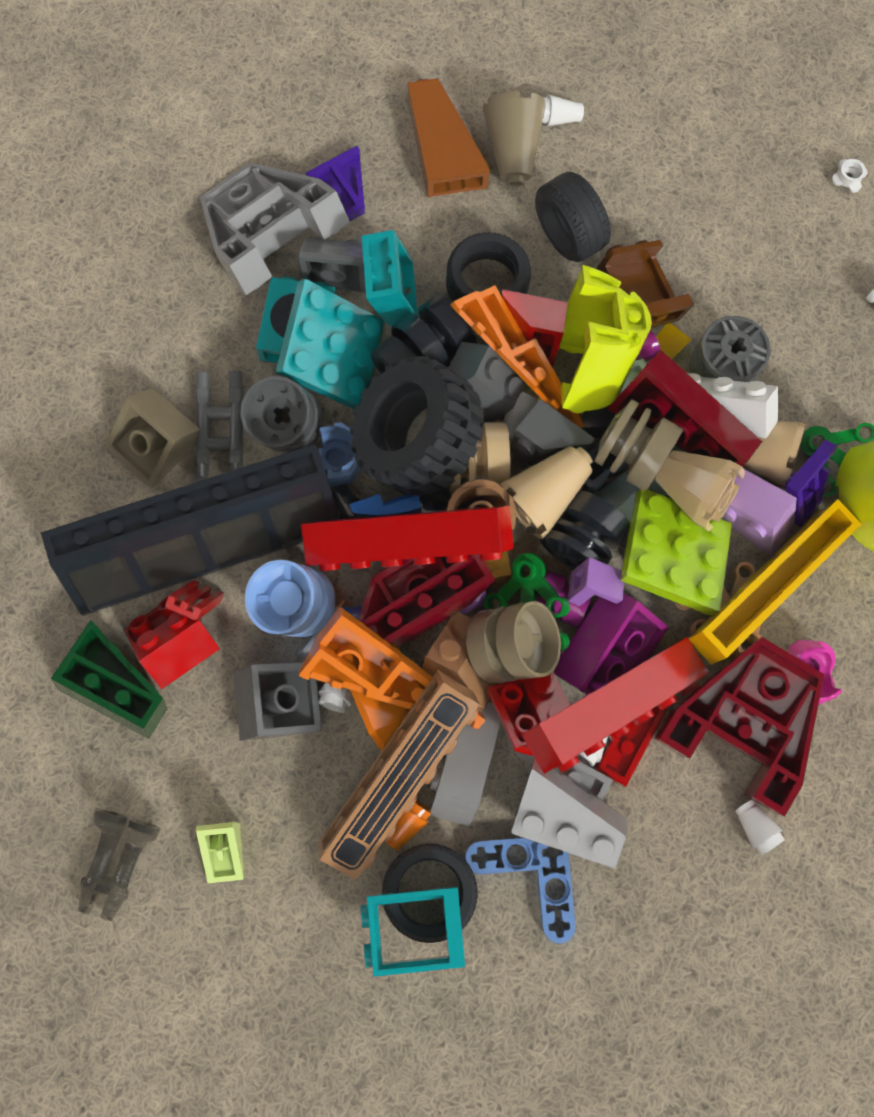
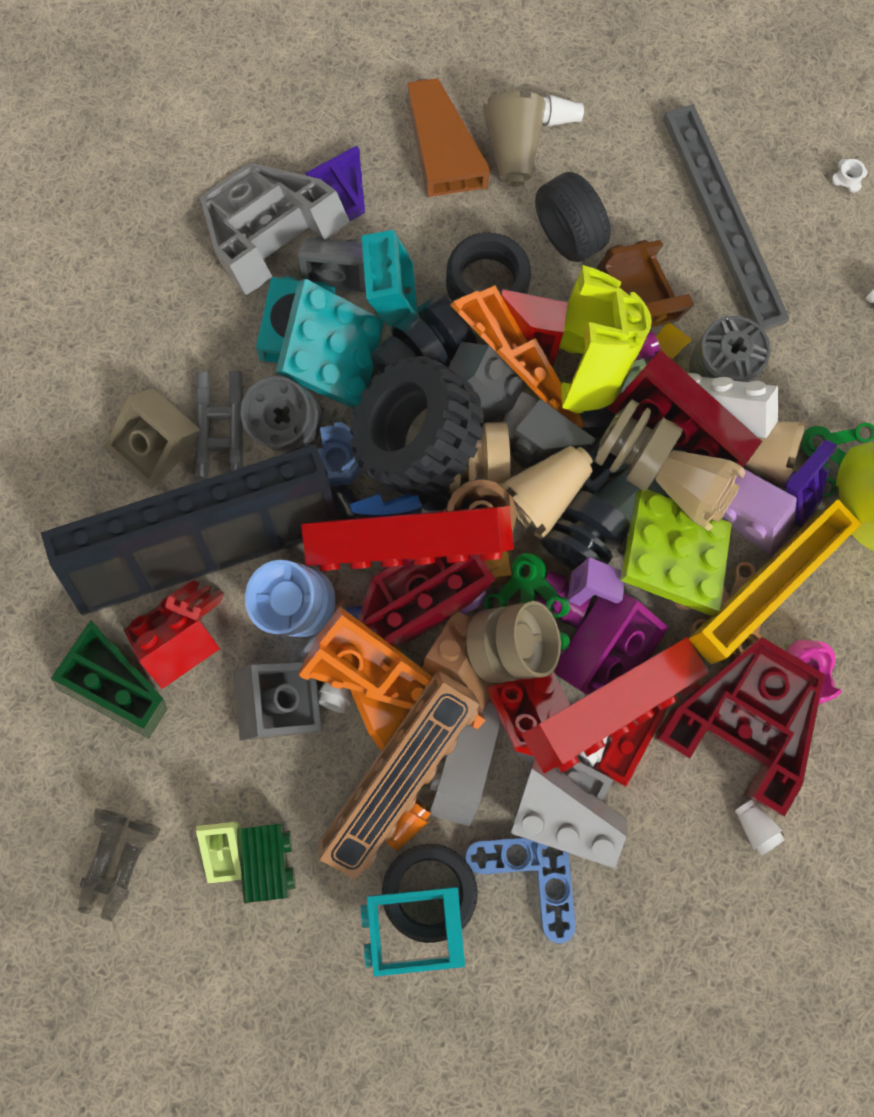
(265, 863): none -> dark green brick
(725, 218): none -> dark grey plate

